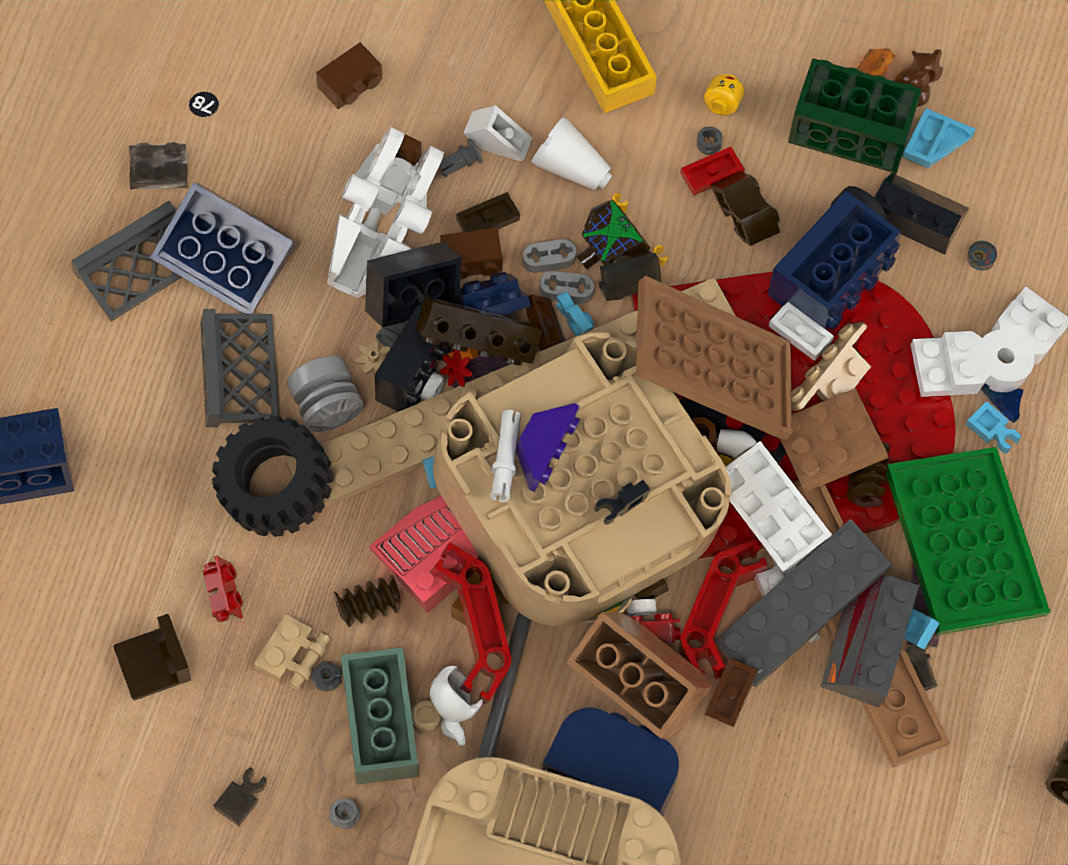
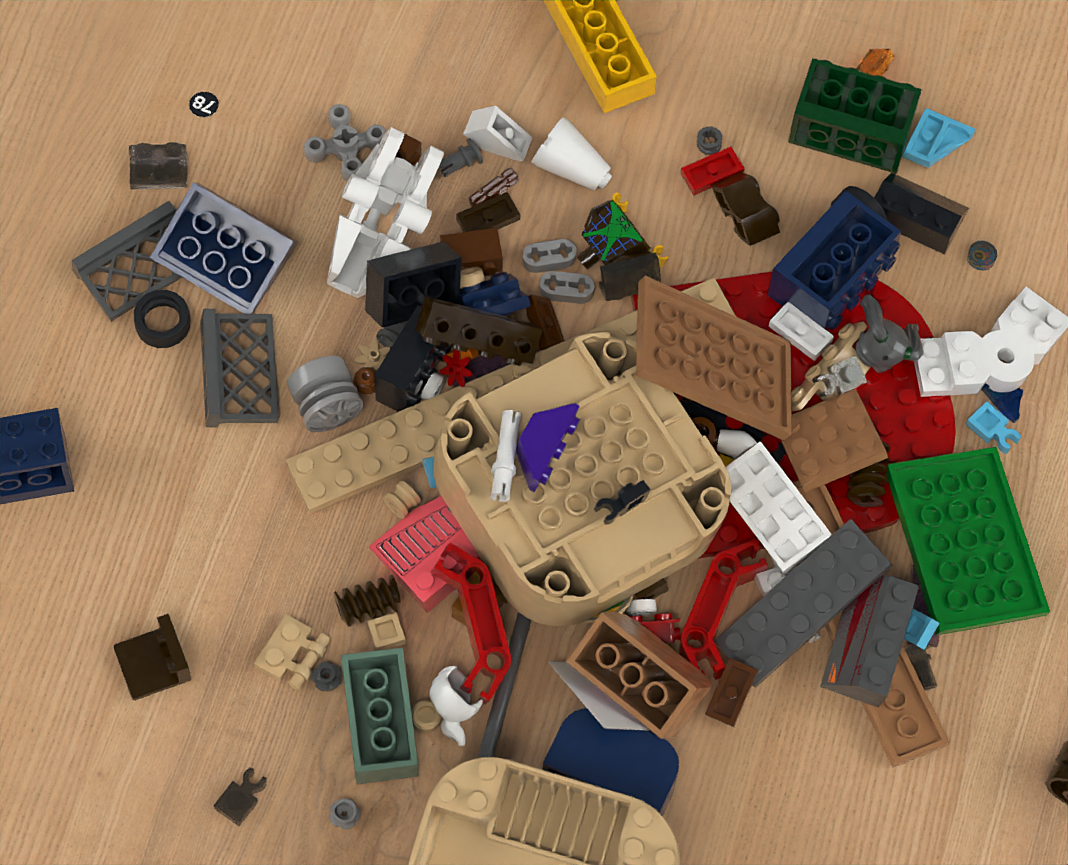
(157, 299): none -> black tyre
(221, 577): red hinge -> none
(250, 449): black tyre -> none
(344, 143): none -> light grey gear
(349, 76): reddish brown brick -> none
(365, 380): none -> dark orange piece
(386, 632): none -> tan plate
(401, 499): none -> tan wheel
(471, 276): none -> tan tile
(494, 187): none -> reddish brown axle
(576, 319): medium azure plate -> none
(602, 707): none -> white sticker
(724, 94): yellow head -> none
(842, 377): none -> clear smoke plate
(885, 341): none -> dark grey hair
(922, 72): reddish brown animal -> none

